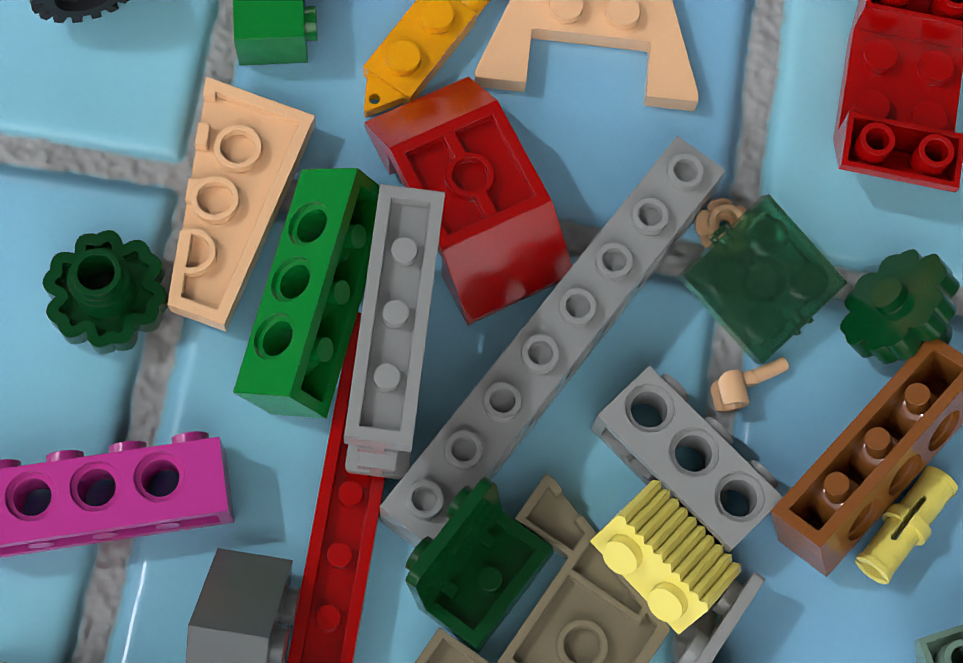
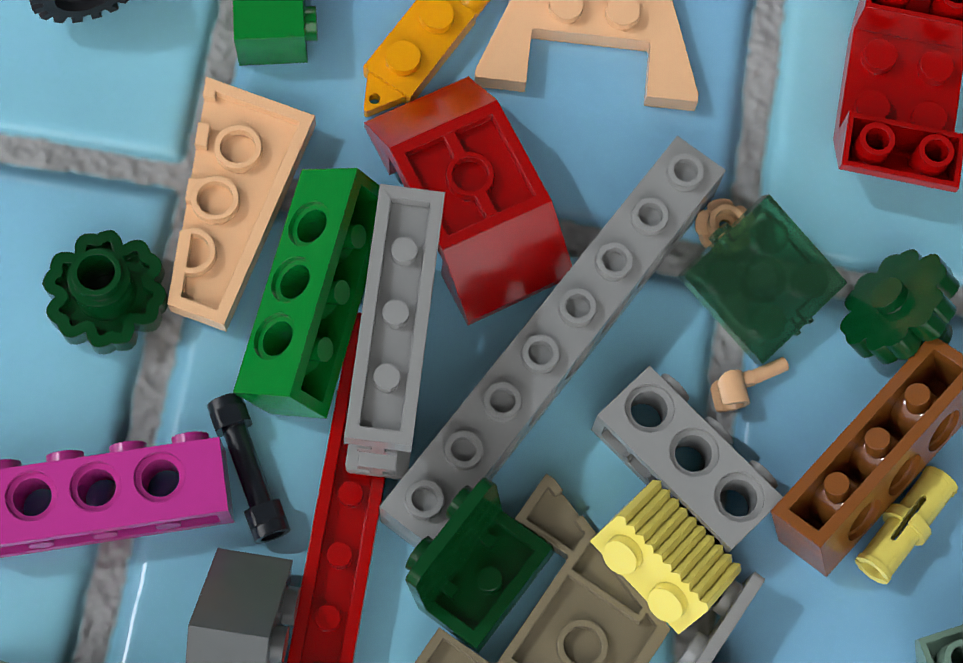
(264, 514): none -> black bar

